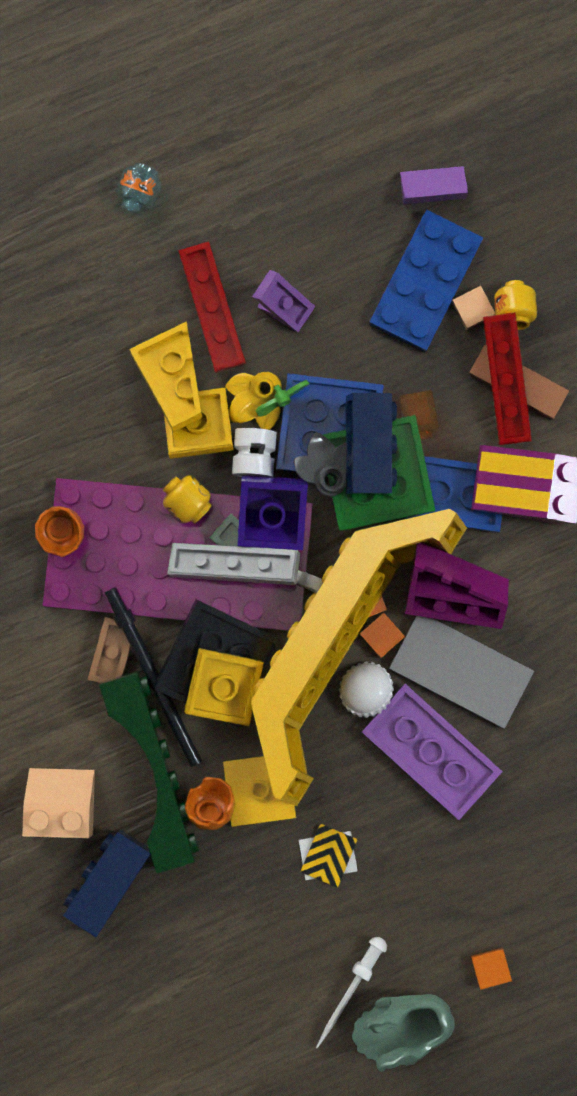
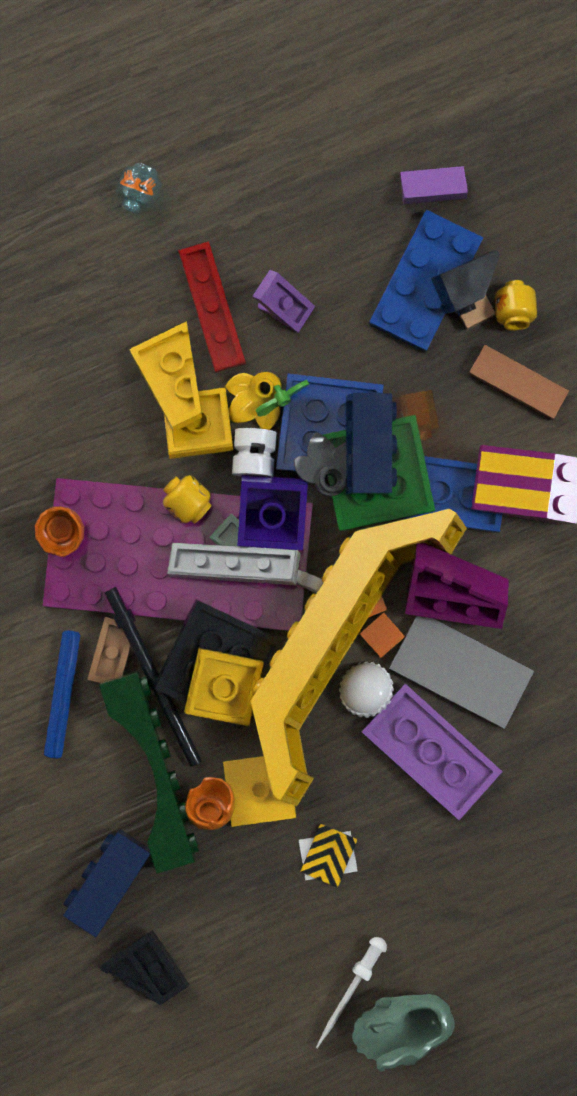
(59, 803): light nougat slope -> none
(62, 694): none -> blue axle
(147, 969): none -> black wing
(466, 283): none -> black slope
(491, 968): orange tile -> none
(507, 378): red tile -> none

